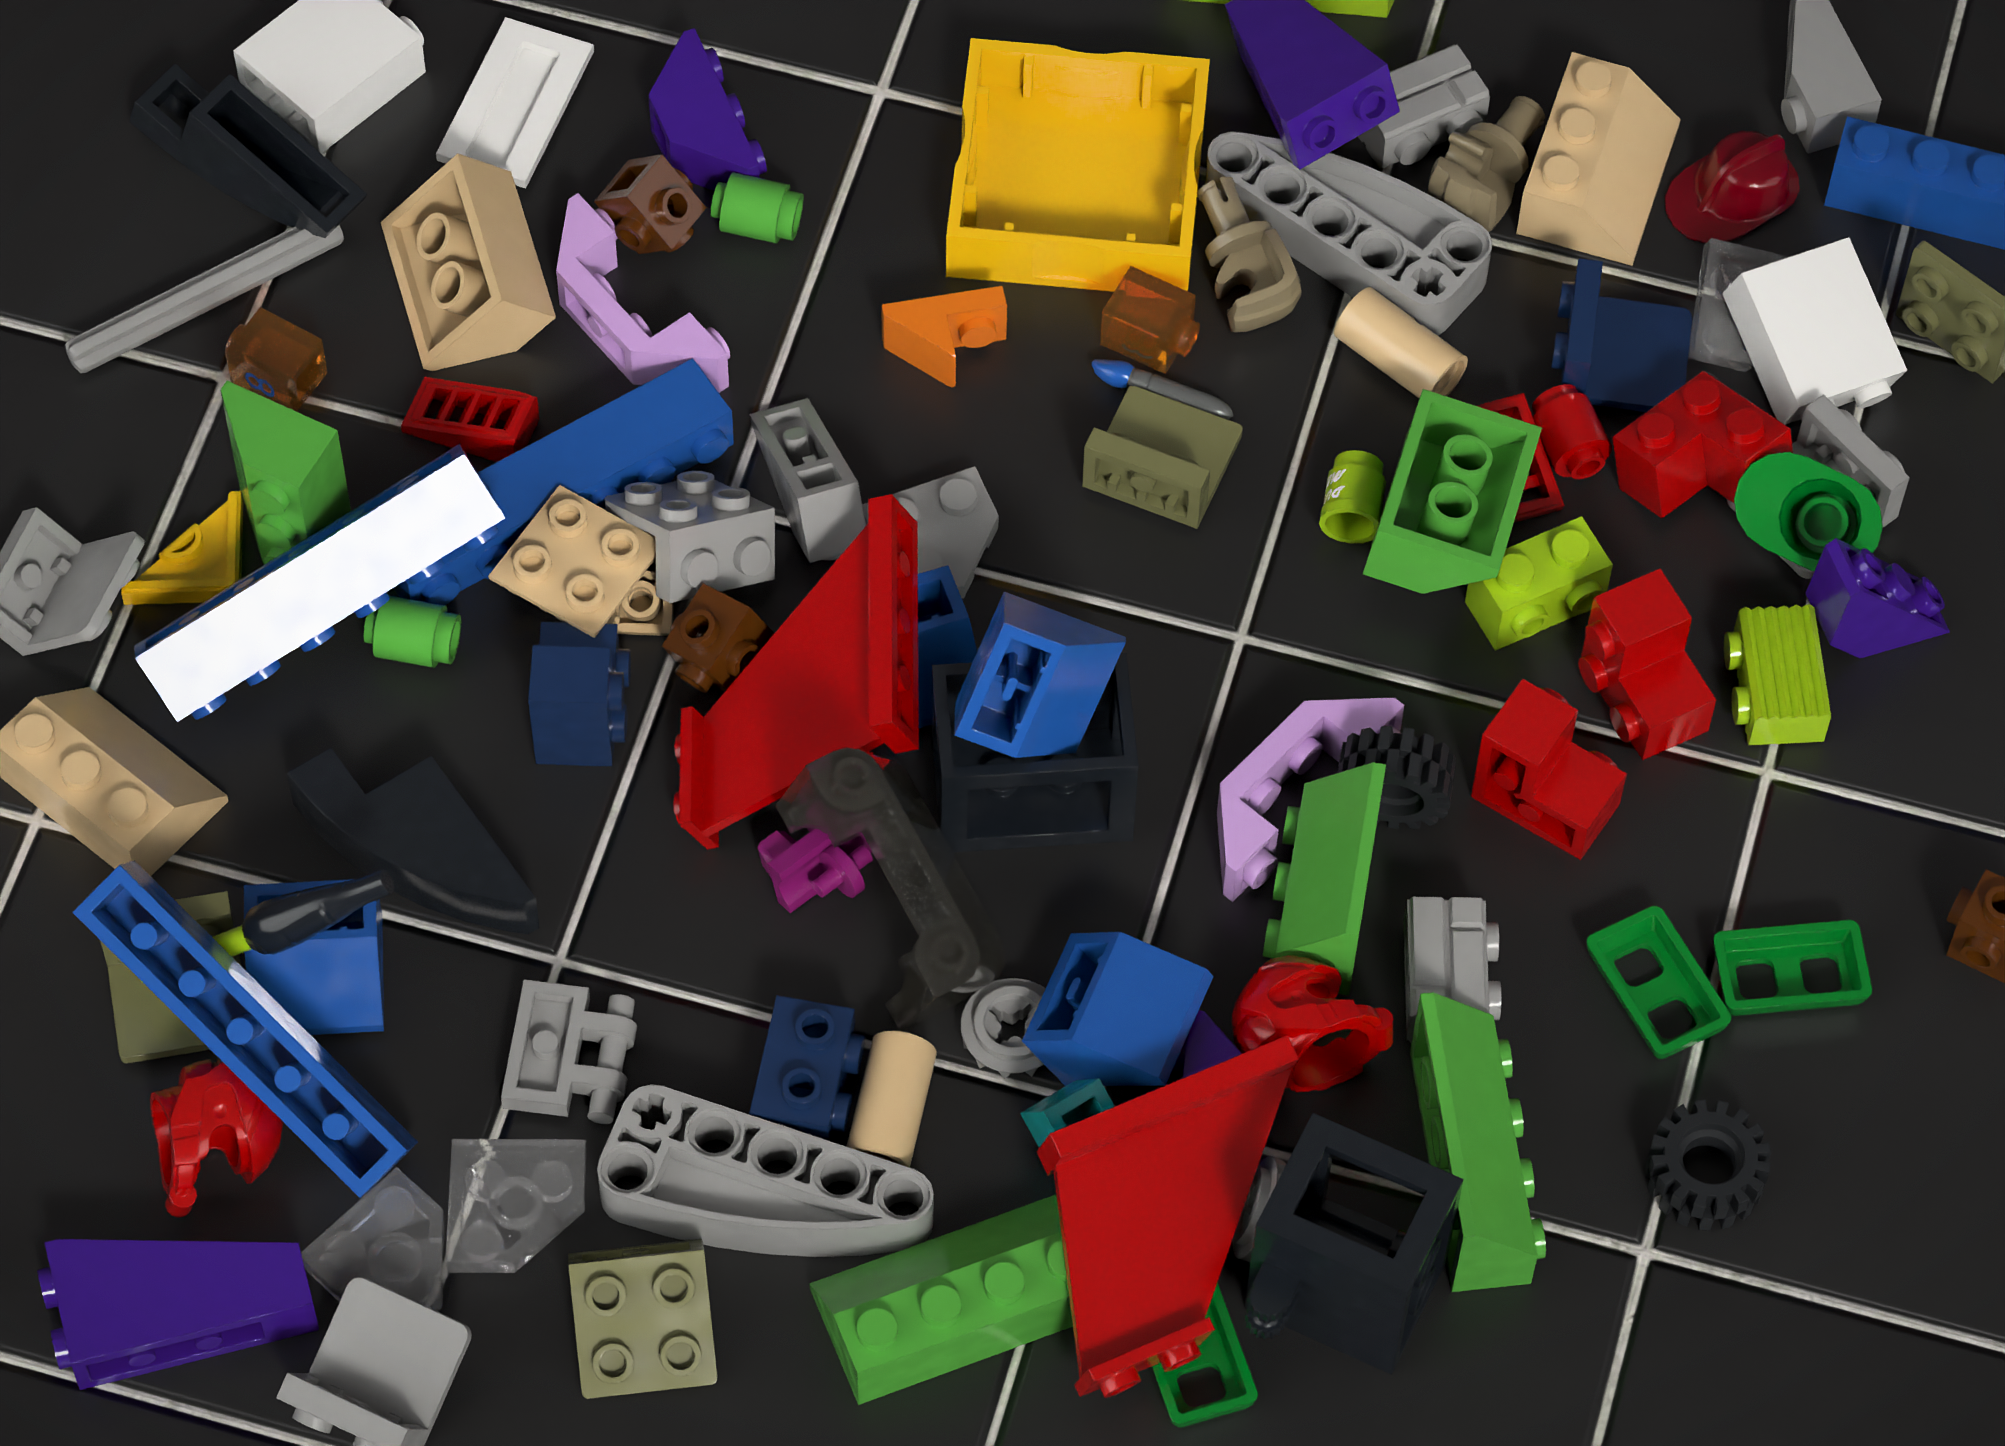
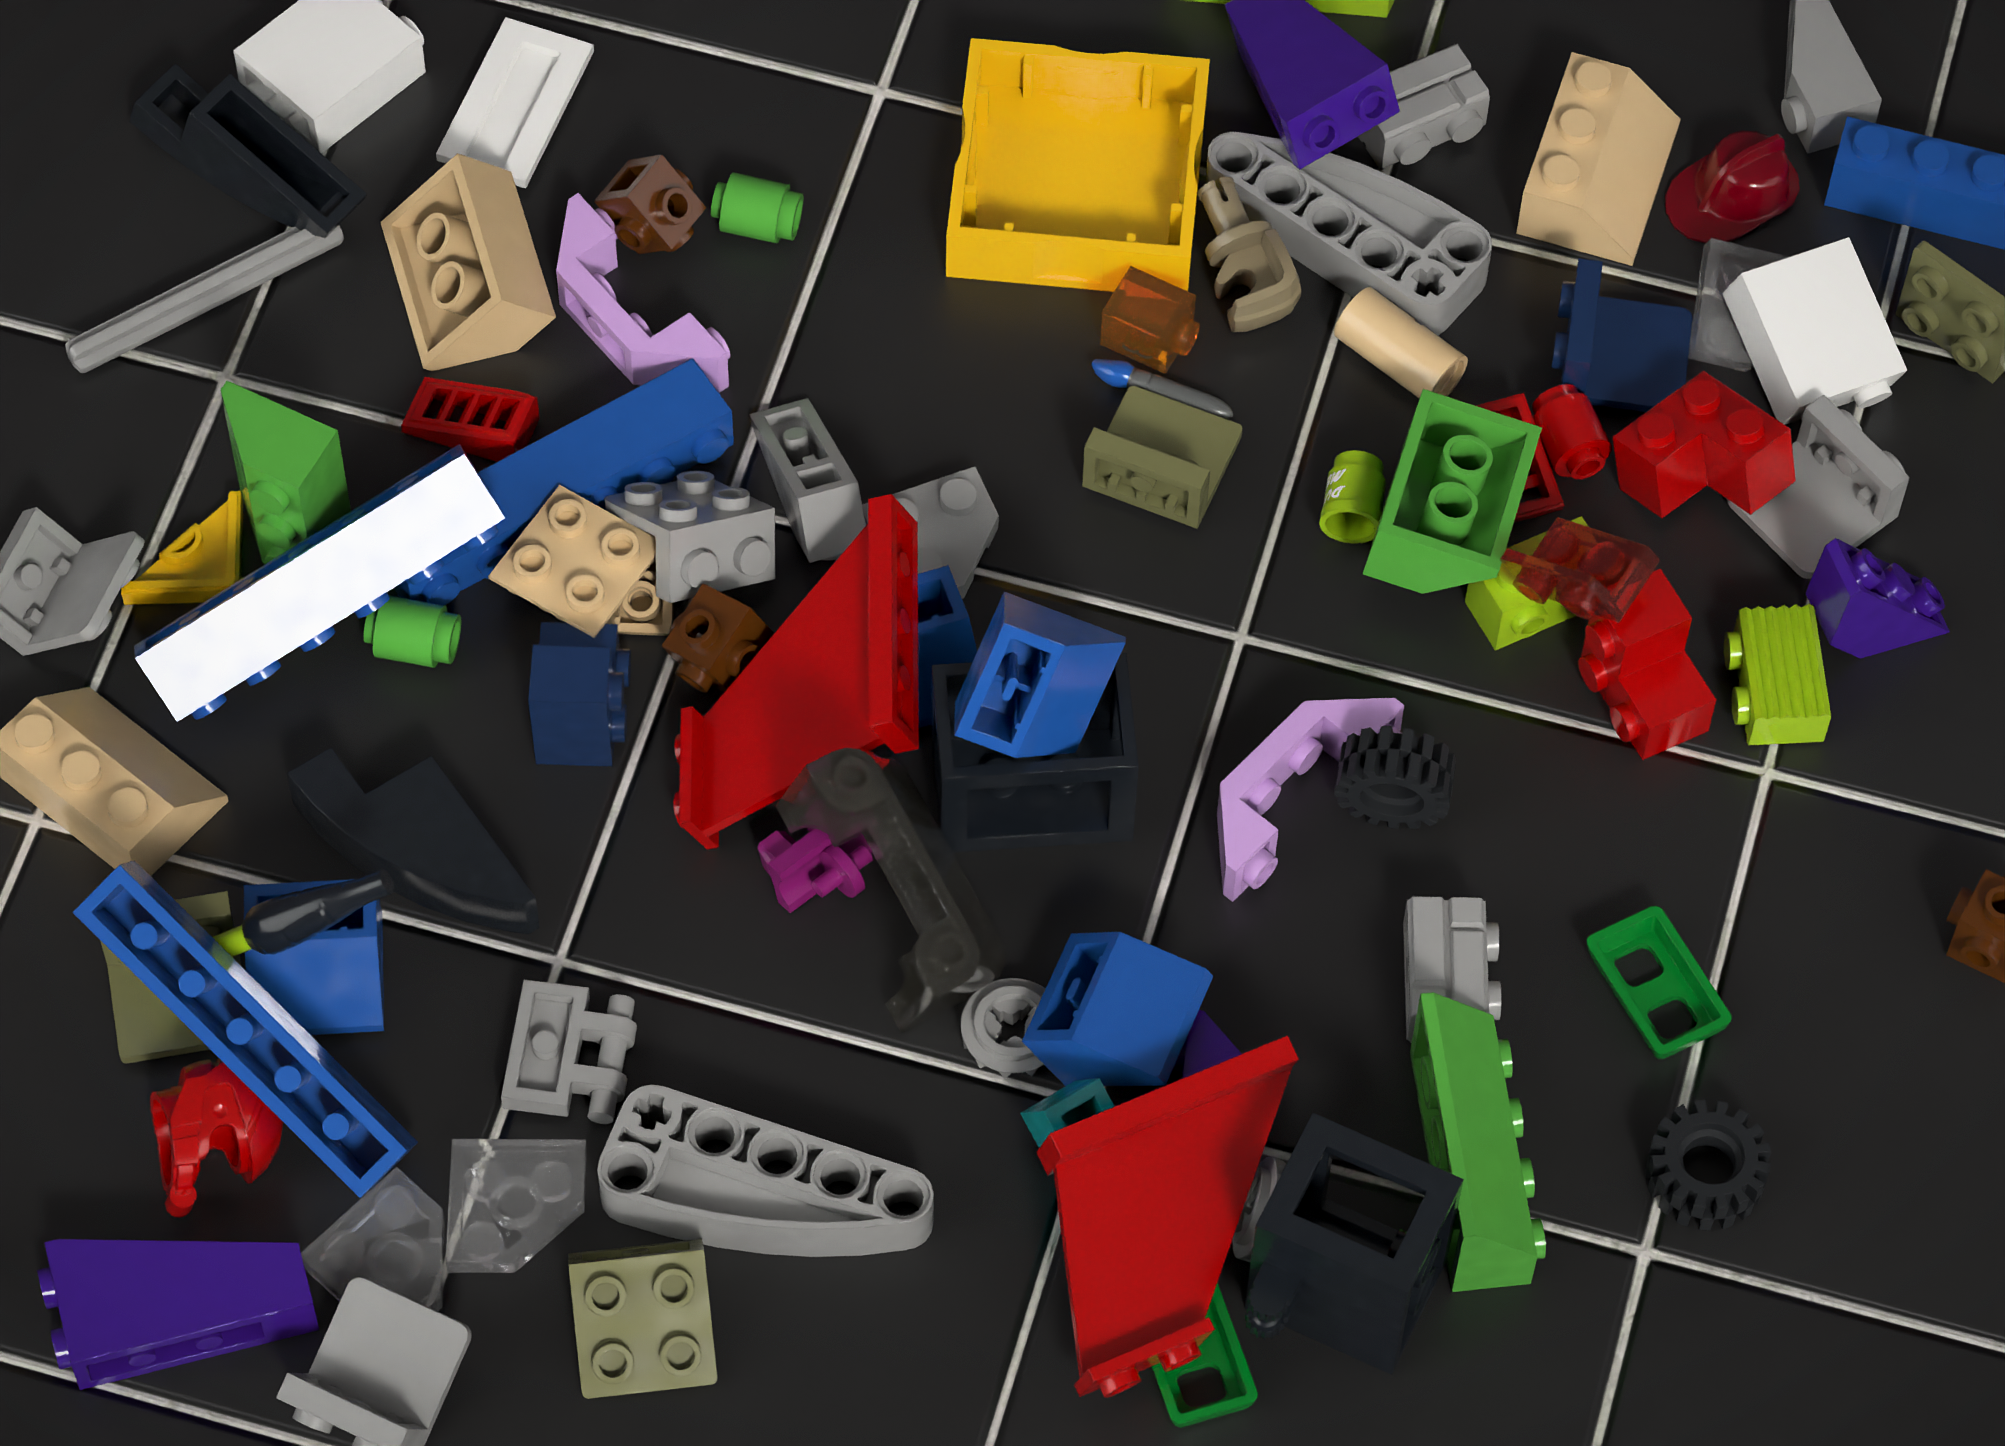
(275, 359): clear orange brick -> none
(697, 121): dark purple slope -> none
(807, 1066): dark blue brick -> none
(892, 1096): tan pin -> none
(931, 327): orange slope -> none
(948, 1301): bright green slope -> none
(1299, 1001): red helmet -> none
(1328, 869): bright green slope -> none
(1486, 163): dark tan piece -> none
(1543, 778): red brick -> none
(1583, 570): none -> clear red bracket
(1783, 951): green piece -> none
(1802, 505): green piece -> none

